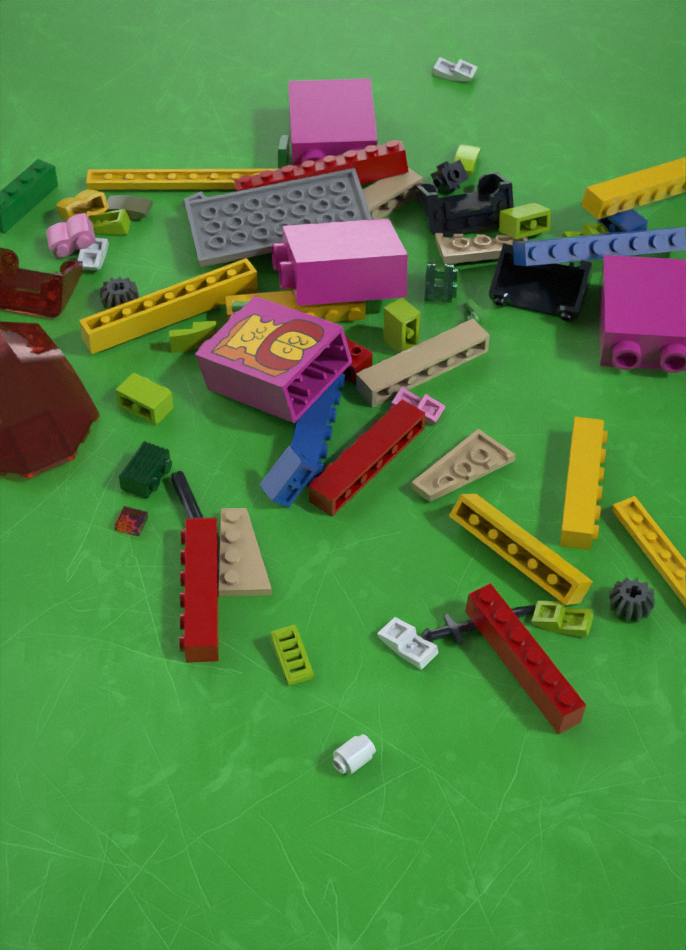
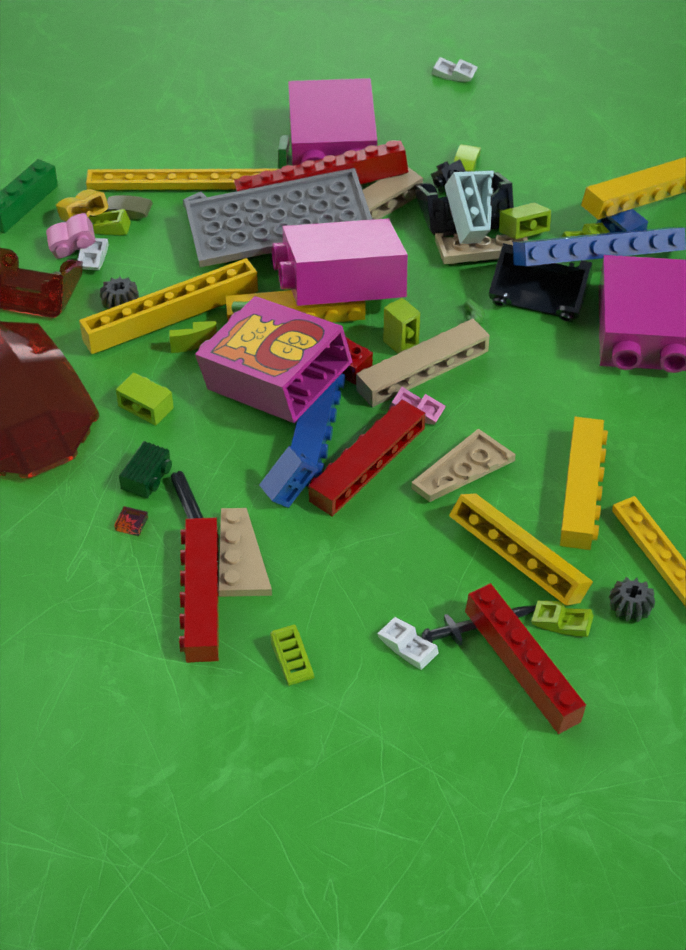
(353, 754): white brick -> none
(448, 289): clear green brick -> none
(470, 204): none -> light aqua wedge

